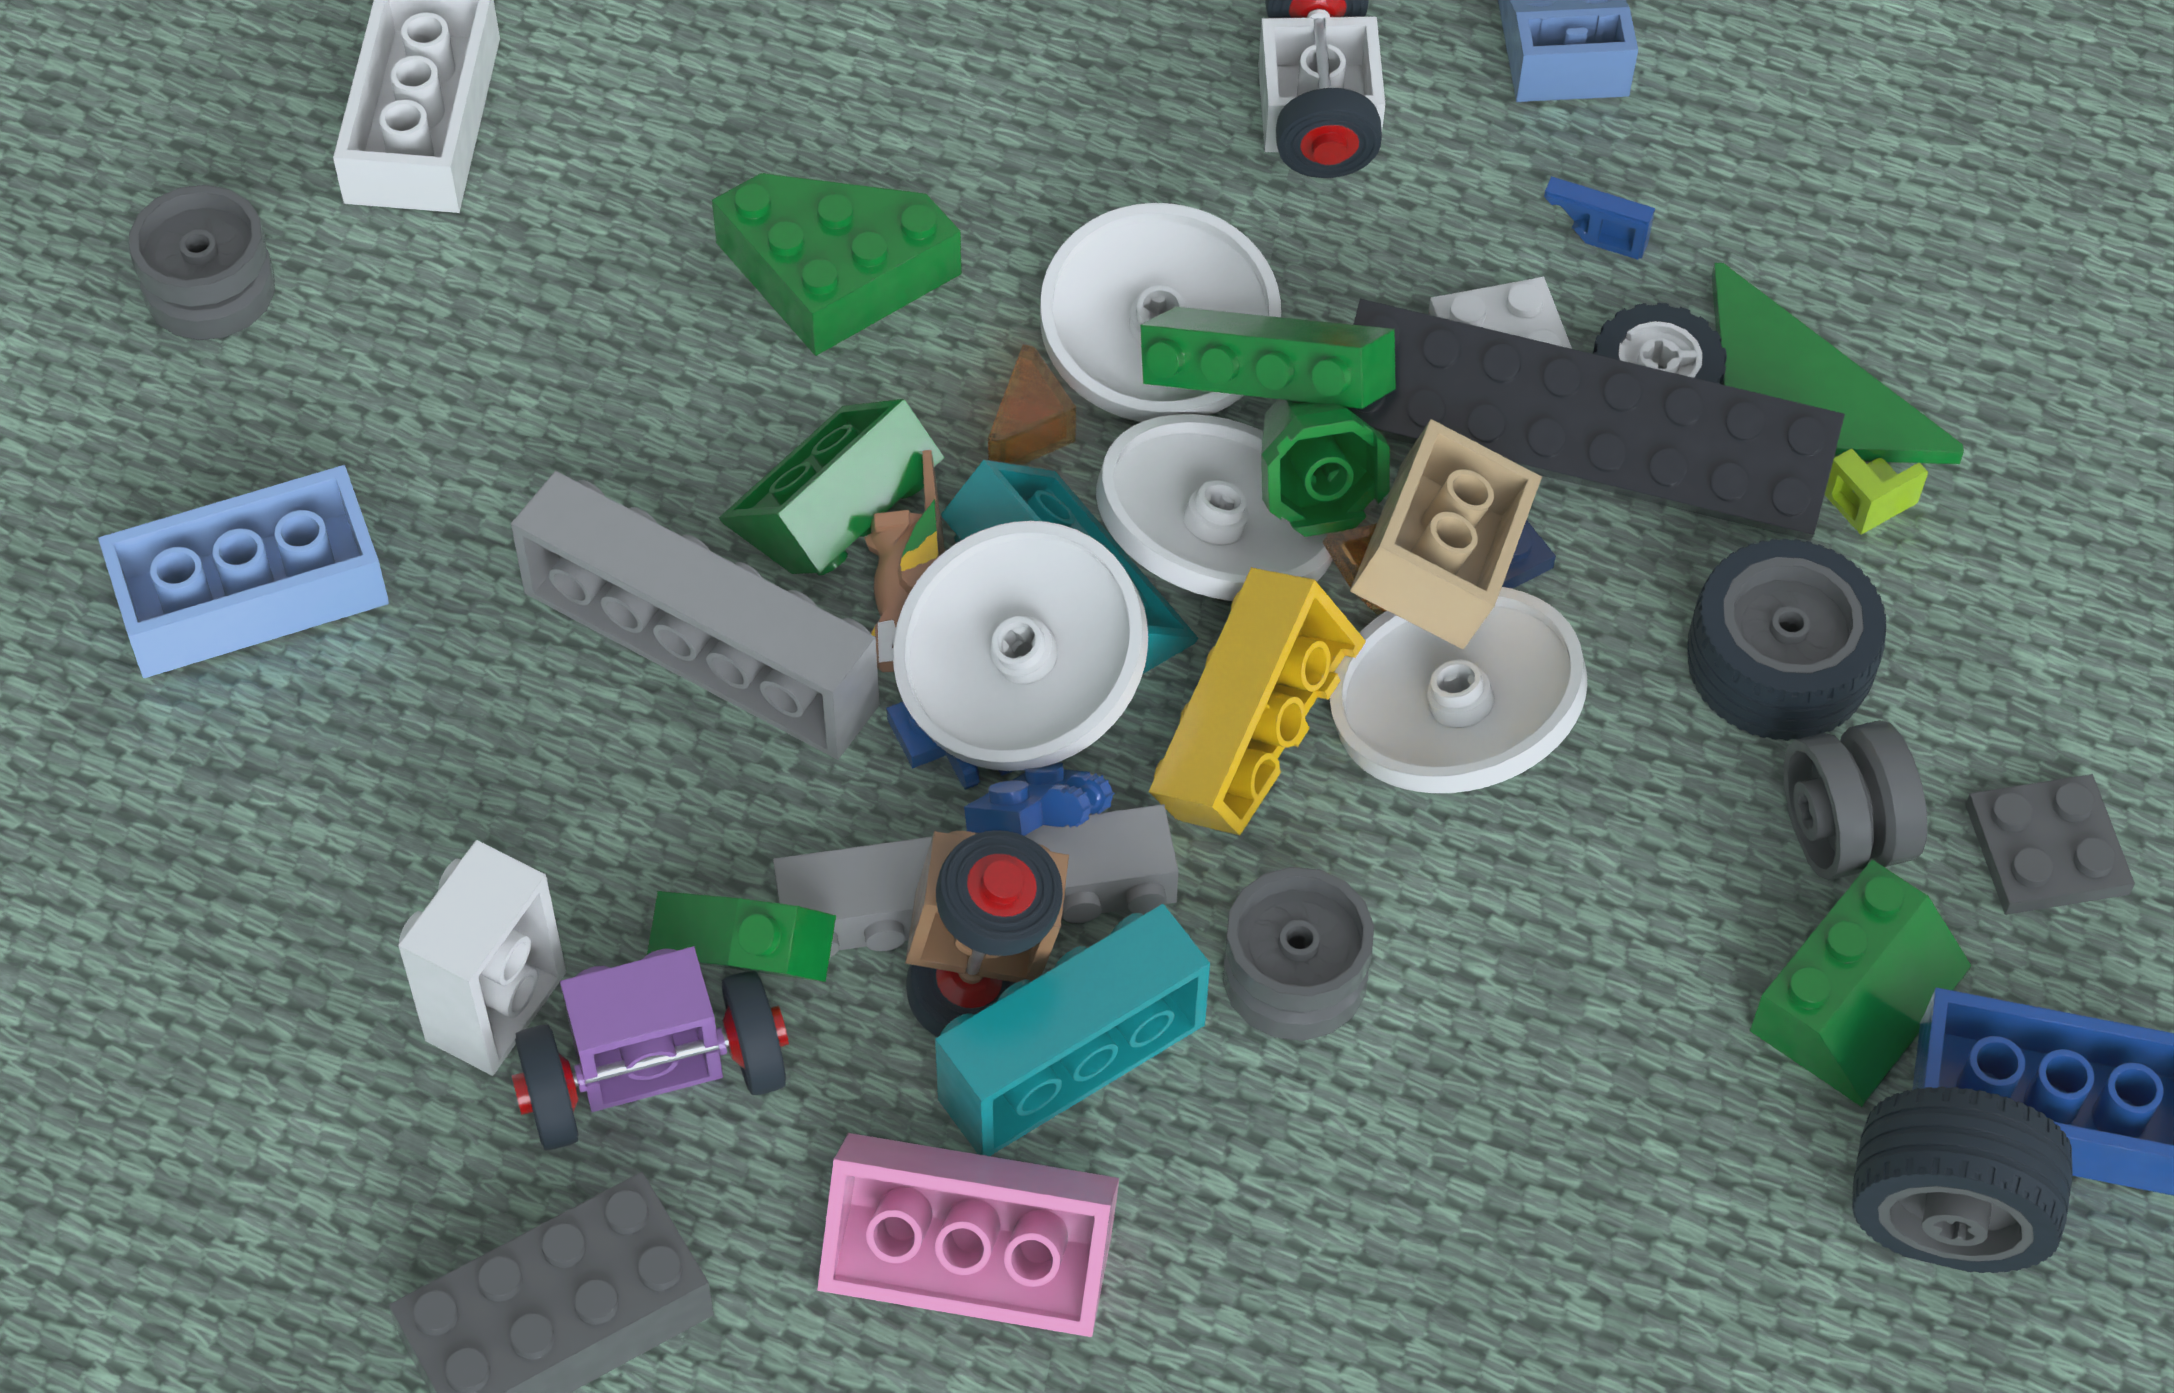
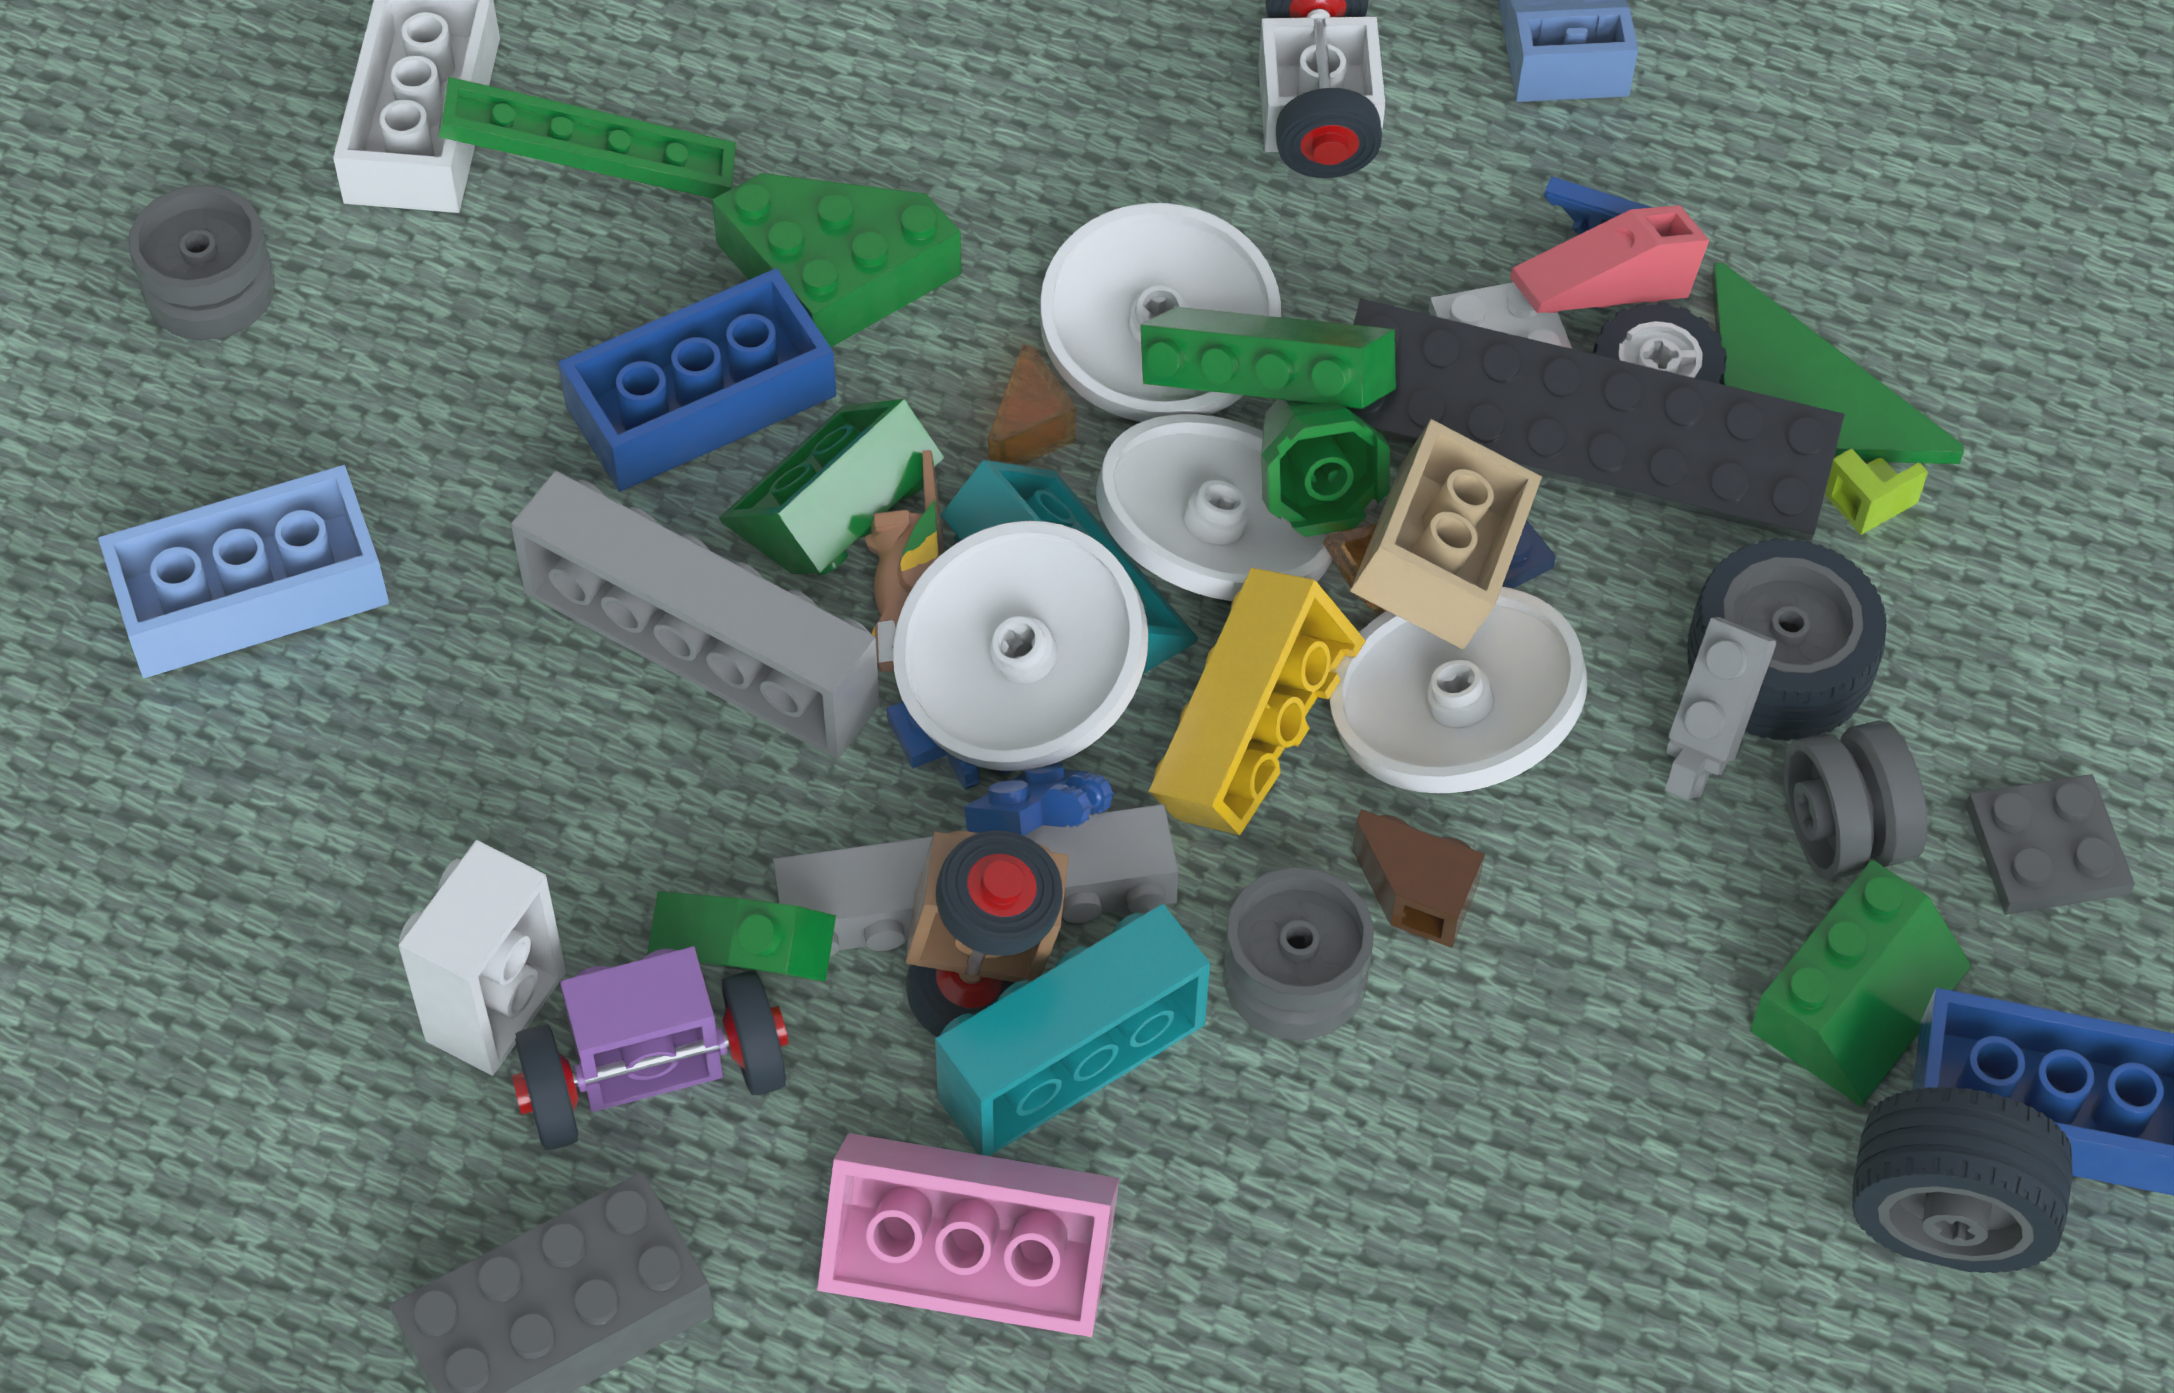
(586, 139): none -> green plate
(698, 379): none -> blue brick
(1416, 876): none -> reddish brown slope
(1622, 261): none -> coral slope
(1716, 704): none -> light grey hinge

